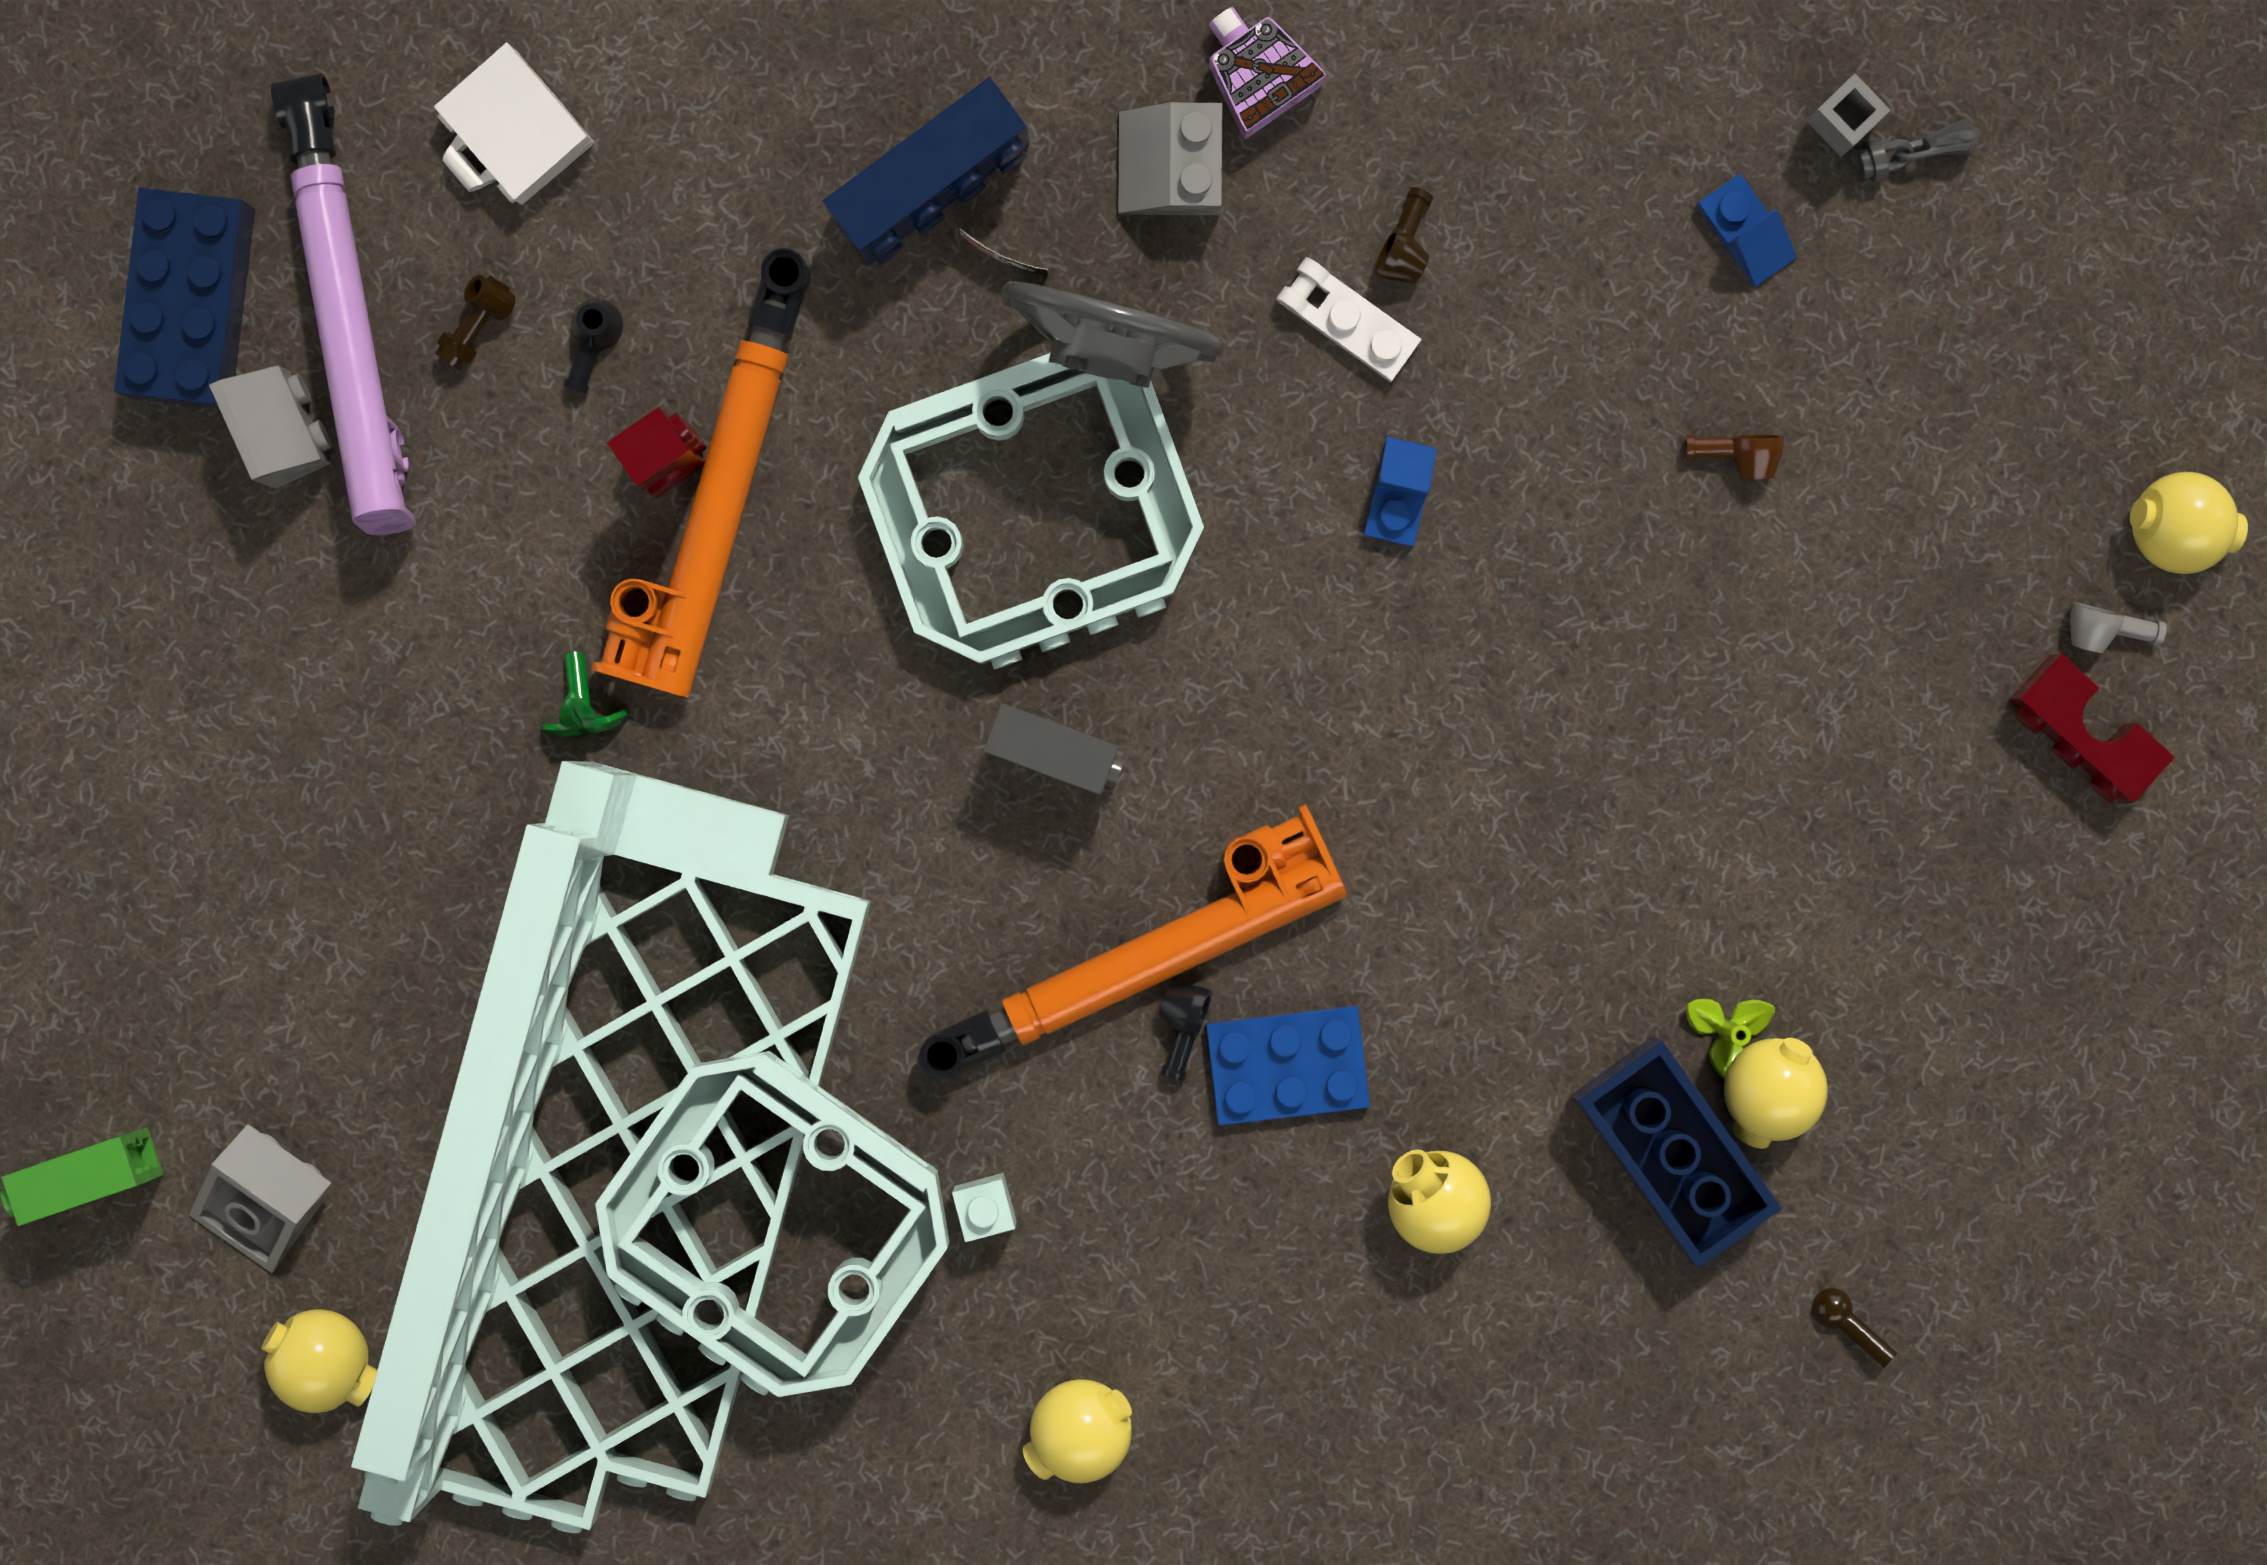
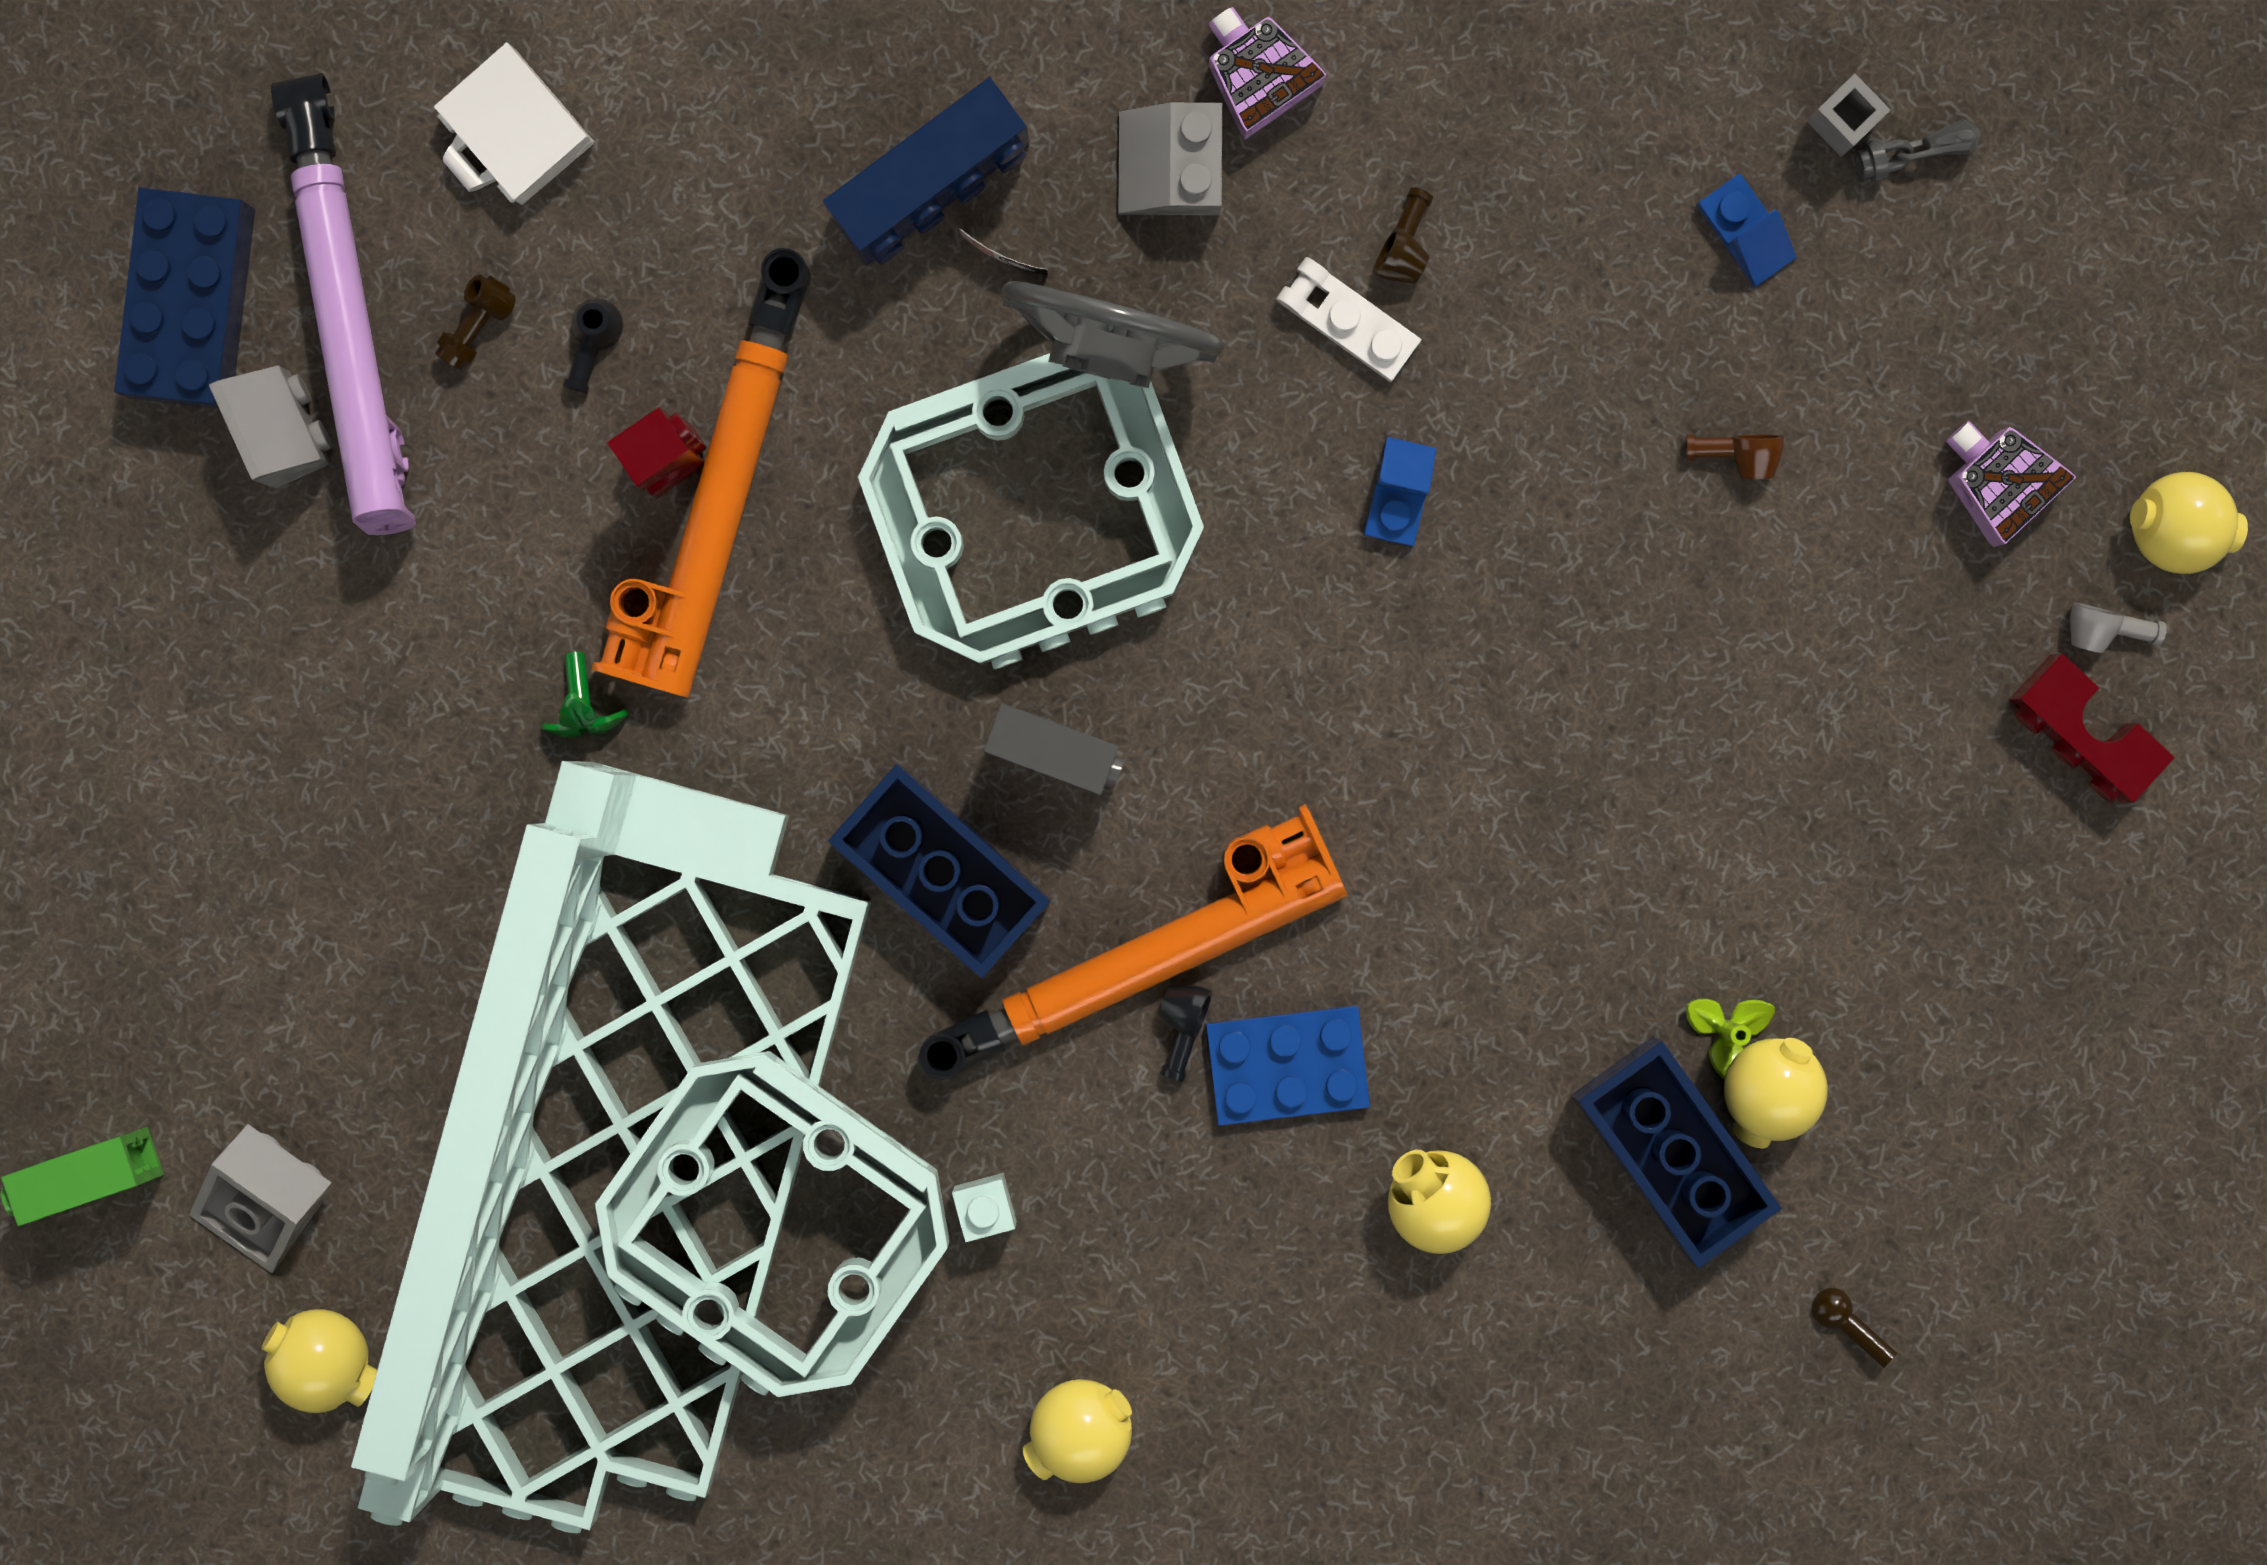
(939, 870): none -> dark blue brick
(2004, 480): none -> torso

